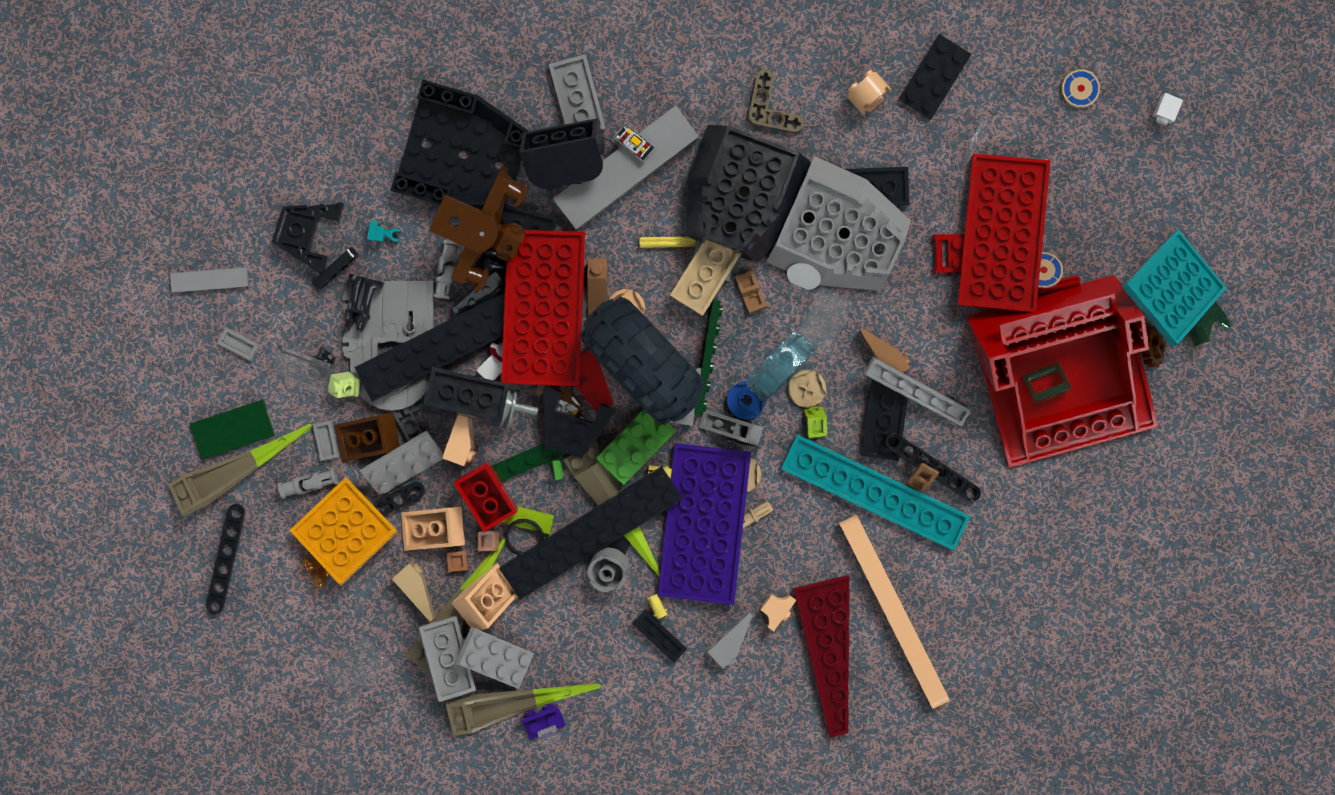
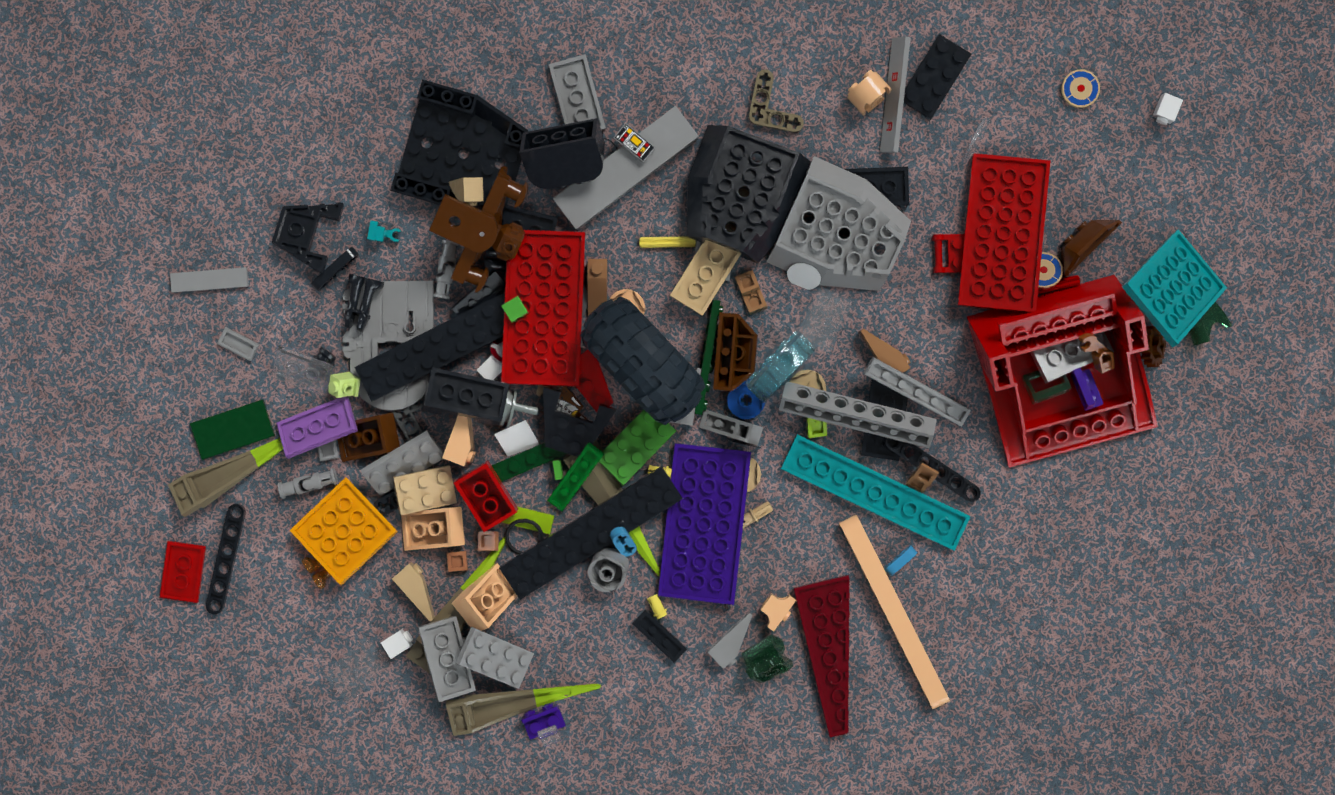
(182, 571): none -> red tile
(316, 427): none -> medium lavender tile
(397, 643): none -> white brick
(424, 490): none -> tan plate
(468, 190): none -> tan slope
(514, 309): none -> bright green tile
(517, 438): none -> white sticker
(575, 477): none -> green tile
(621, 542): none -> dark azure beam
(734, 352): none -> reddish brown wedge
(766, 659): none -> clear green piece
(857, 414): none -> light grey brick
(895, 99): none -> light grey tile
(900, 560): none -> dark azure beam
(1064, 357): none -> light grey plate
(1084, 242): none -> reddish brown wedge
(1086, 388): none -> dark purple bracket
(1092, 345): none -> dark orange piece

